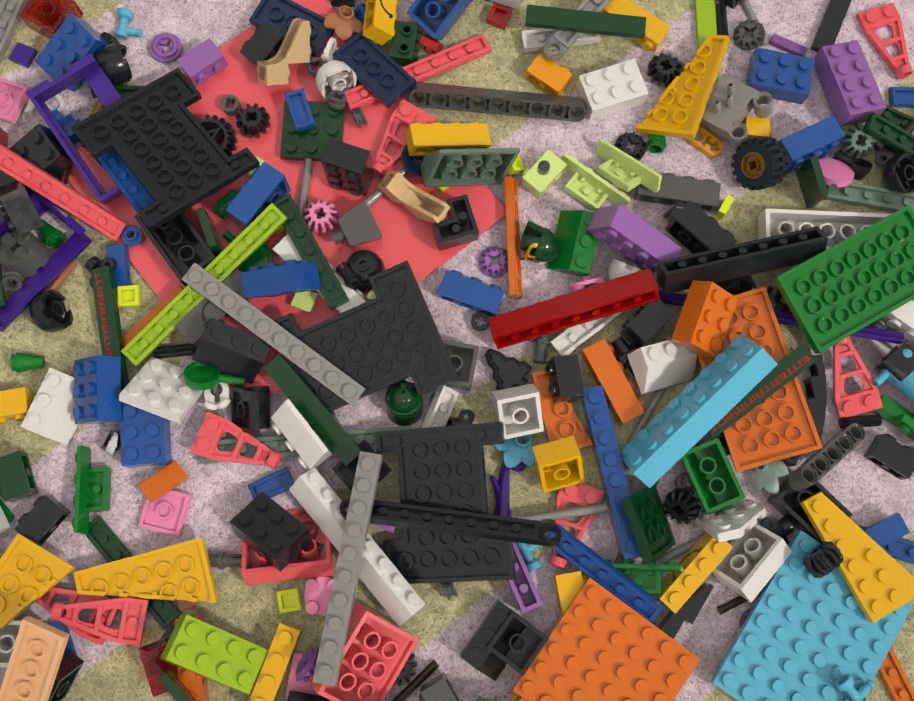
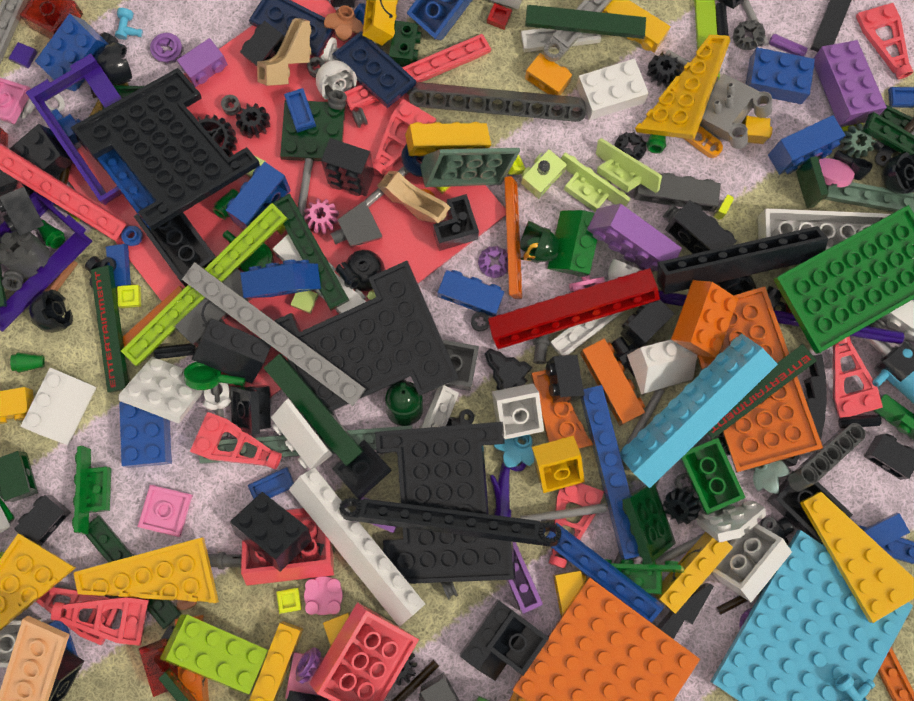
(97, 389): blue brick -> none
(112, 442): plate -> none
(163, 481): orange tile -> none
(209, 231): dark green tile -> none
(347, 569): light grey plate -> none
(430, 44): red plate -> none
(526, 549): medium azure piece -> none
(760, 163): black wheel -> none
(823, 559): black gear -> none

